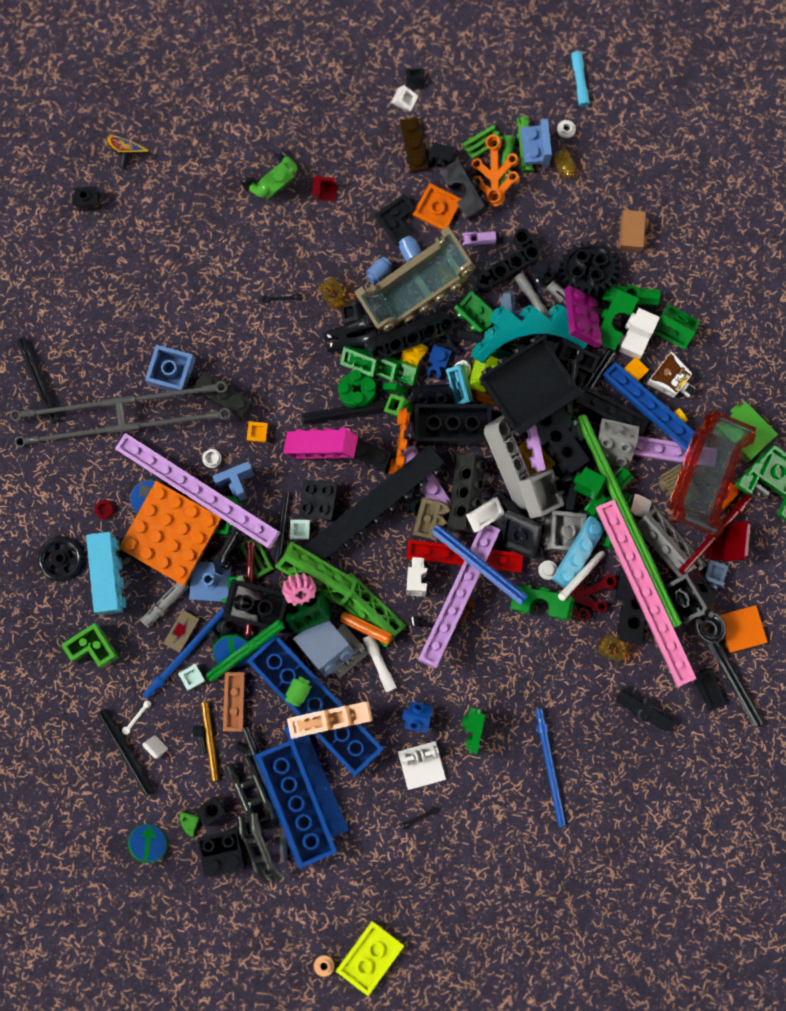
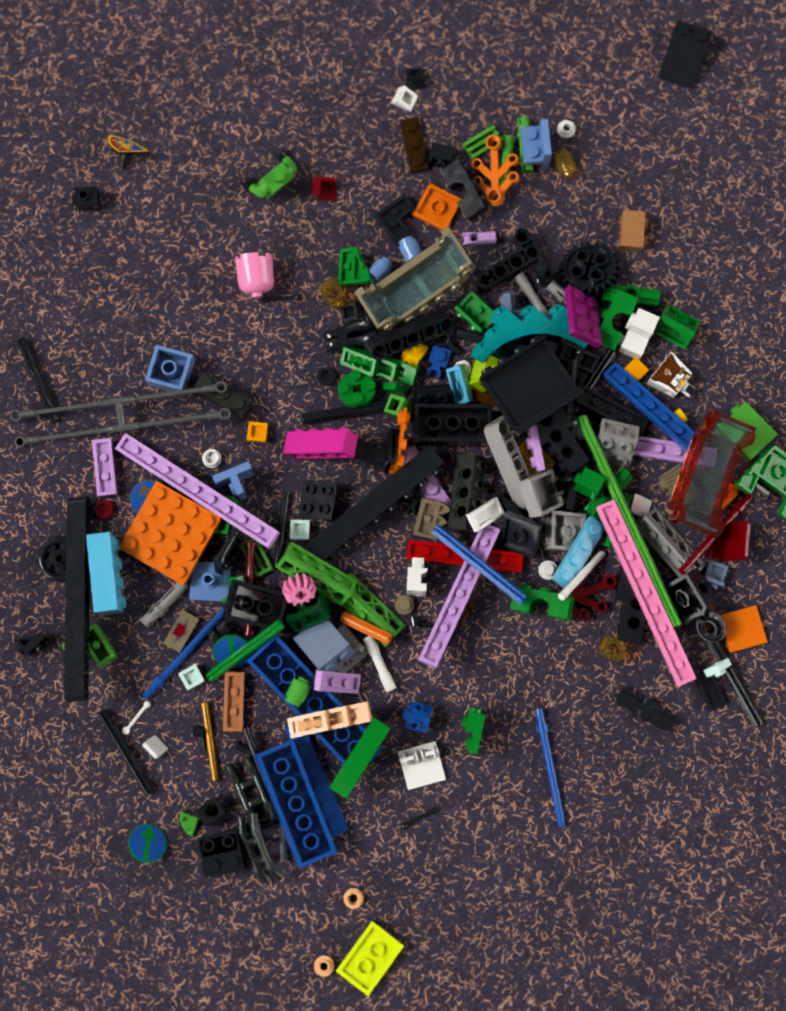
(36, 644): none -> black bracket
(77, 601): none -> black beam
(104, 467): none -> lavender plate
(255, 273): none -> bright pink cylinder
(326, 376): none -> black tile
(337, 682): none -> lavender plate
(352, 268): none -> green wing
(353, 905): none -> light nougat plate
(360, 757): none -> green slope
(392, 446): none -> black axle
(404, 605): none -> dark tan plate
(578, 67): medium azure piece -> none
(684, 54): none -> black slope
(717, 668): none -> light aqua plate

